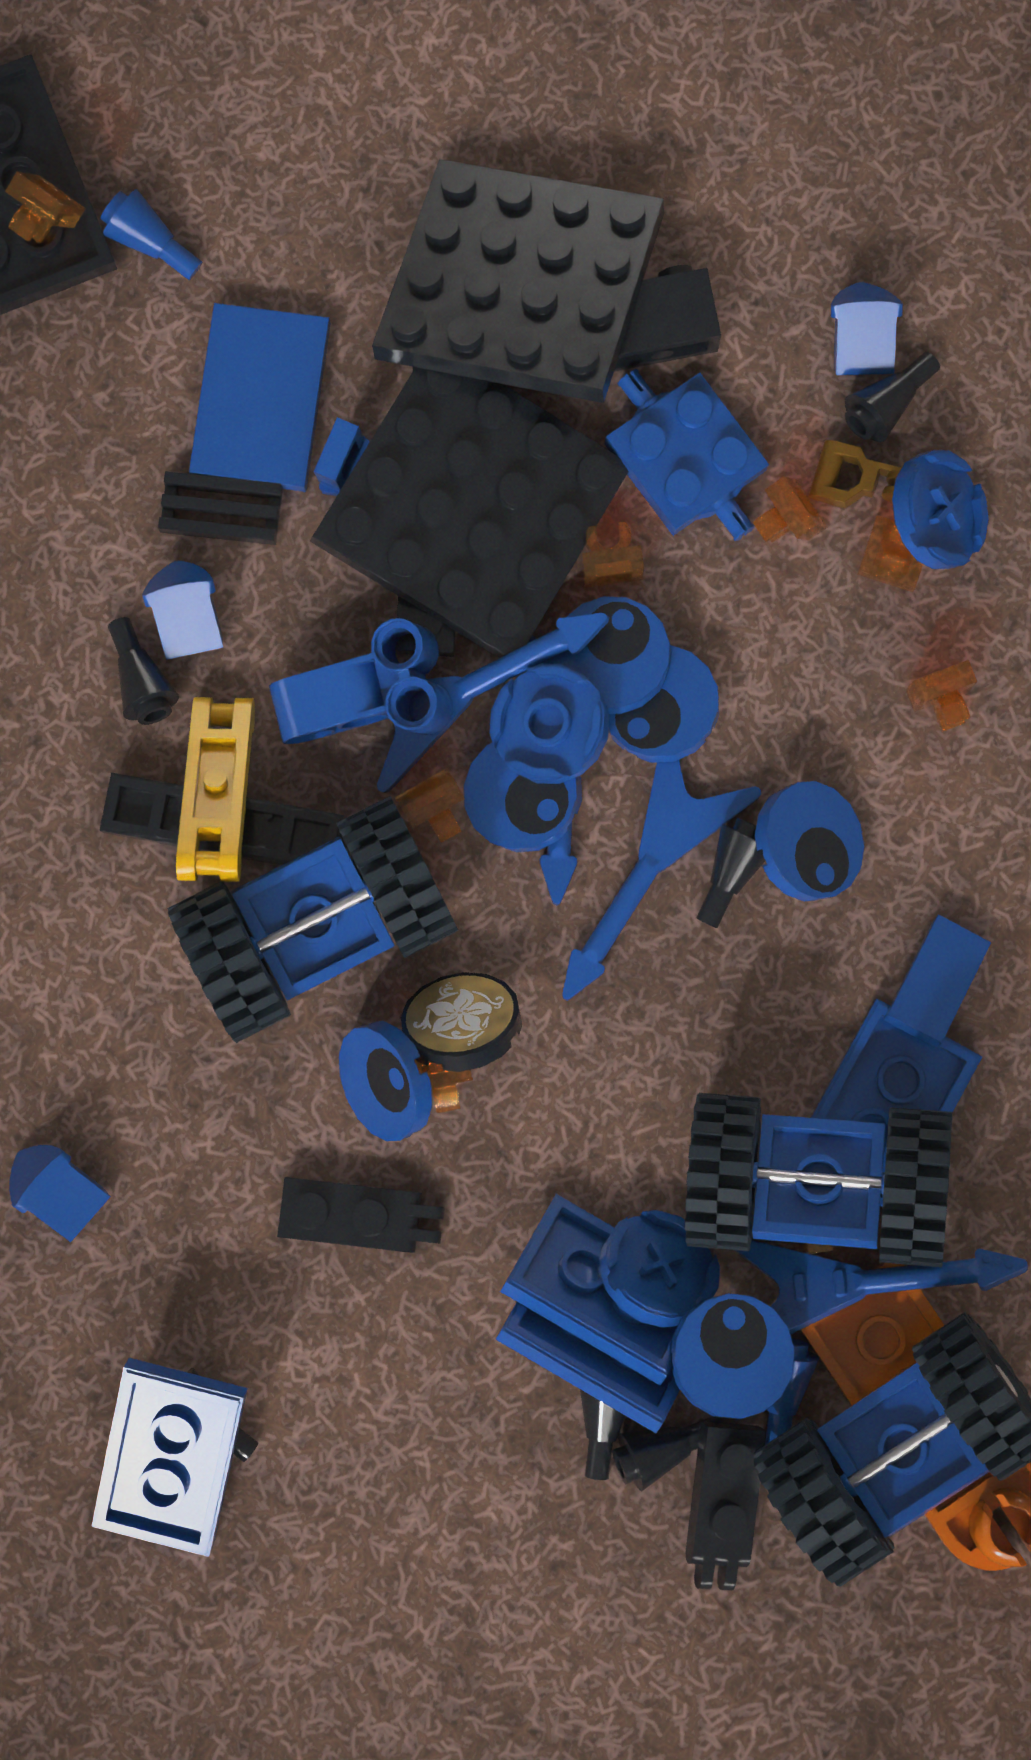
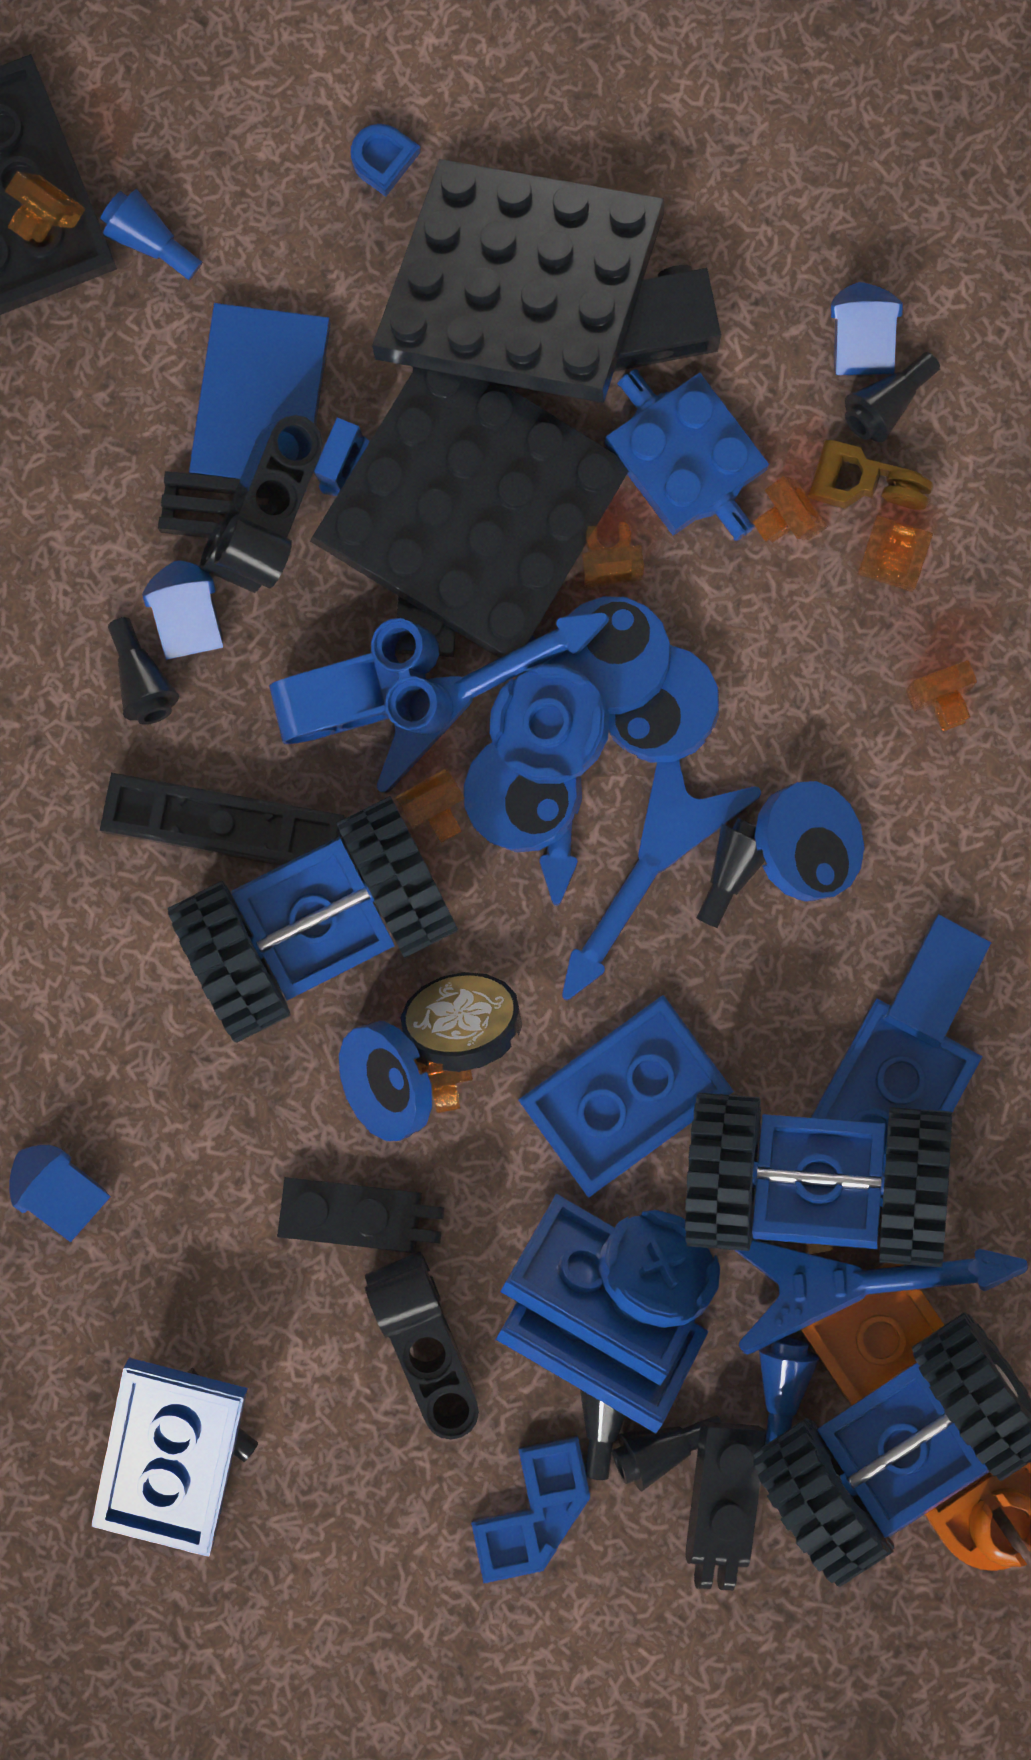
(215, 788): yellow plate -> none
(250, 544): none -> black piece
(382, 156): none -> blue tile
(410, 1309): none -> black piece
(528, 1538): none -> blue tile
(624, 1095): none -> blue tile
(732, 1356): blue tile -> none
(939, 509): blue tile -> none

